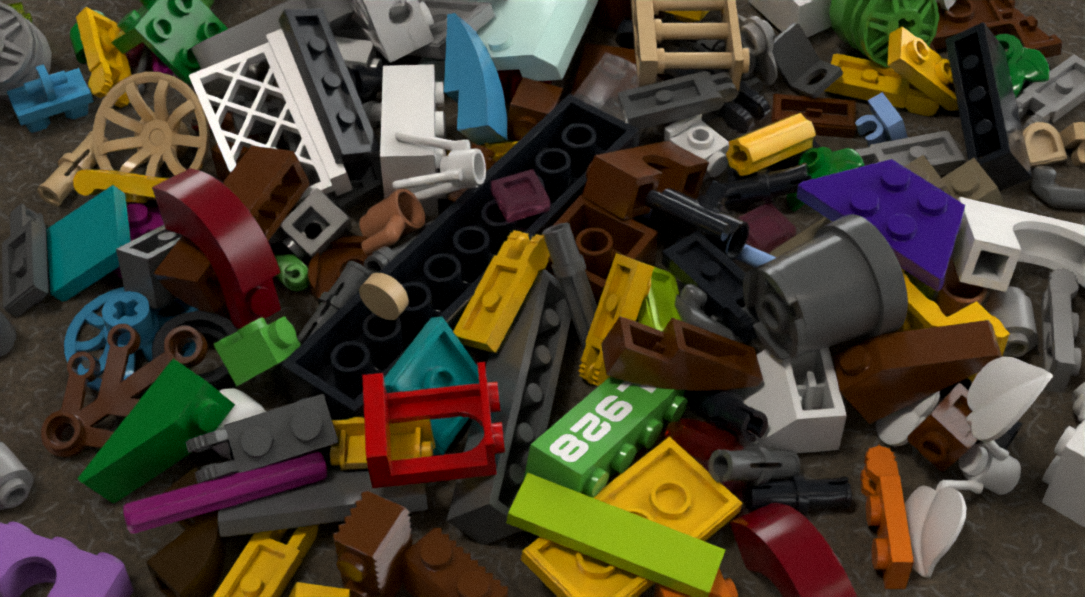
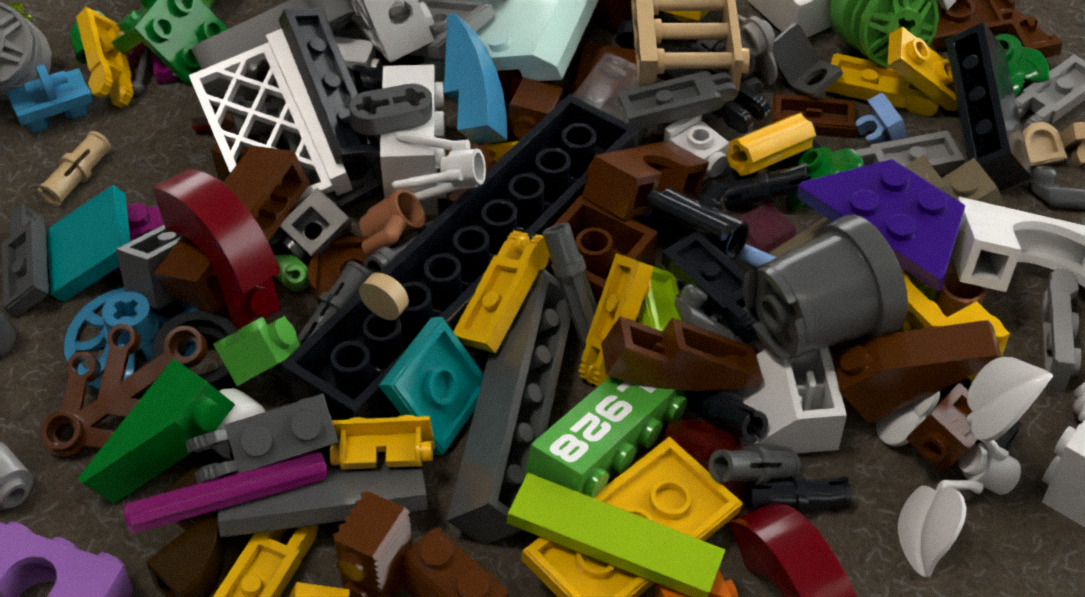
(135, 186): yellow plate -> none
(158, 134): tan wheel -> none
(385, 408): red panel -> none
(390, 109): none -> dark grey beam
(520, 195): clear pink tile -> none
(887, 512): orange hinge -> none
(1017, 316): light grey brick -> none

